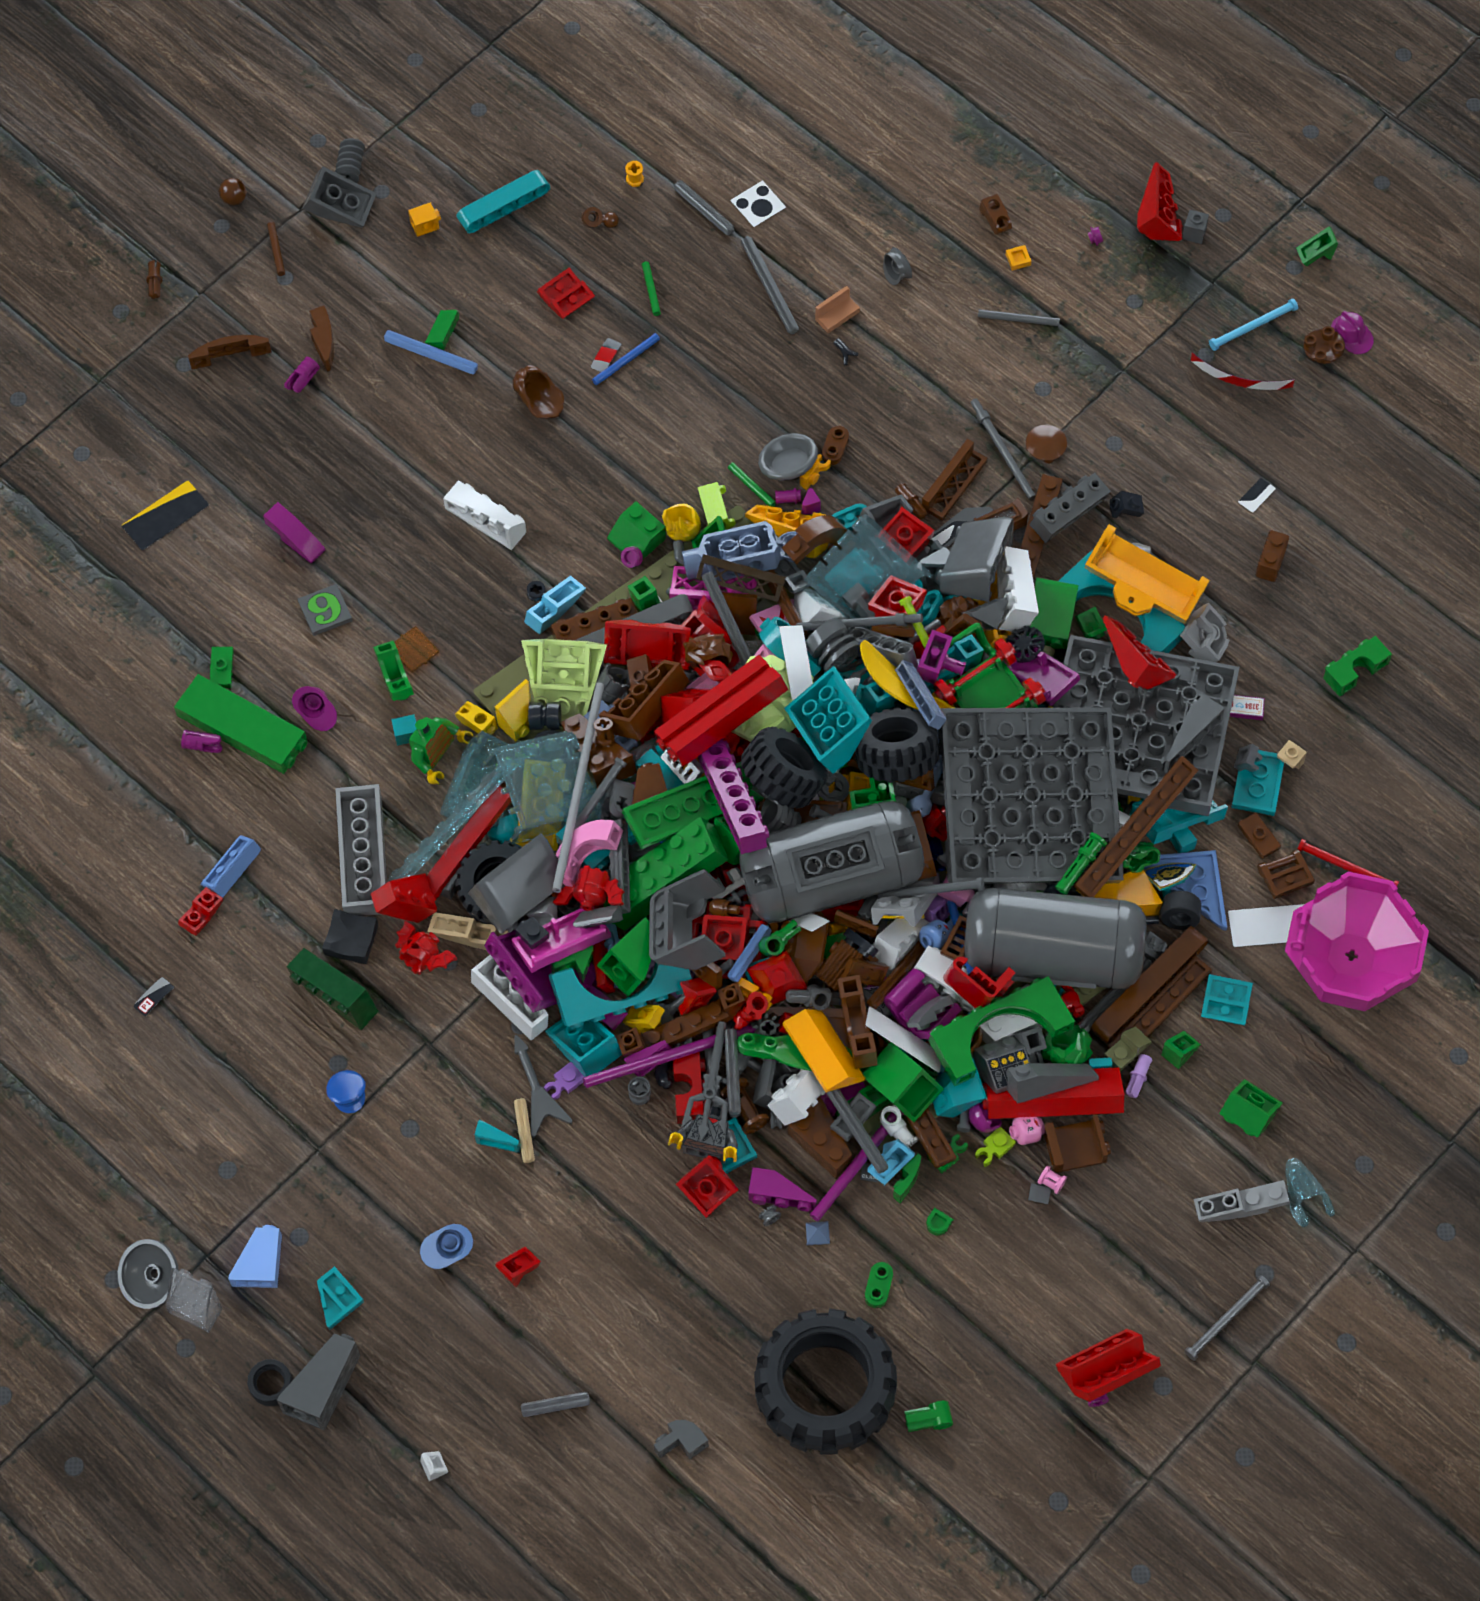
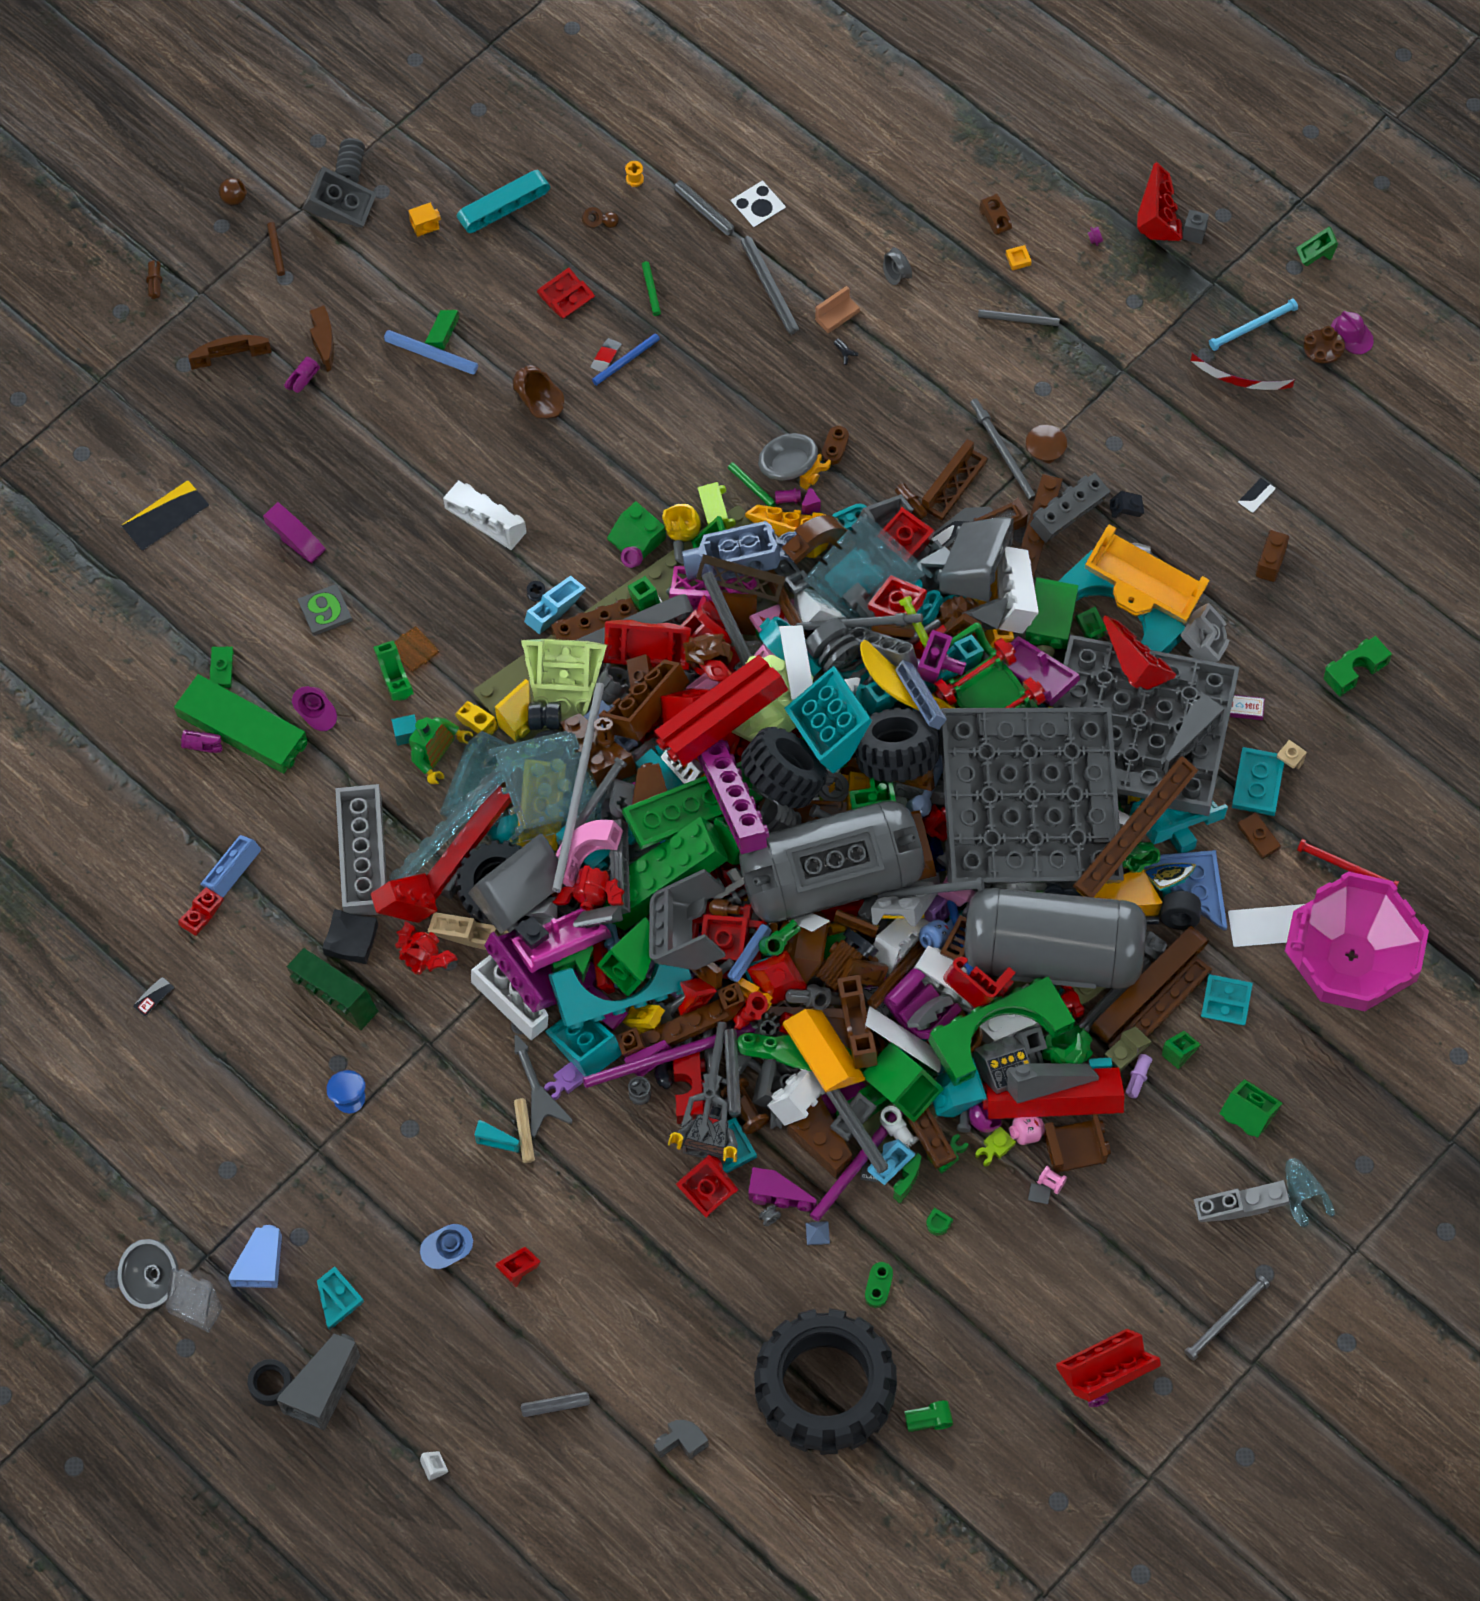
(1026, 643): black wheel -> none
(1086, 856): green pin -> none
(1246, 758): flat silver tile -> none
(1289, 879): reddish brown plate -> none

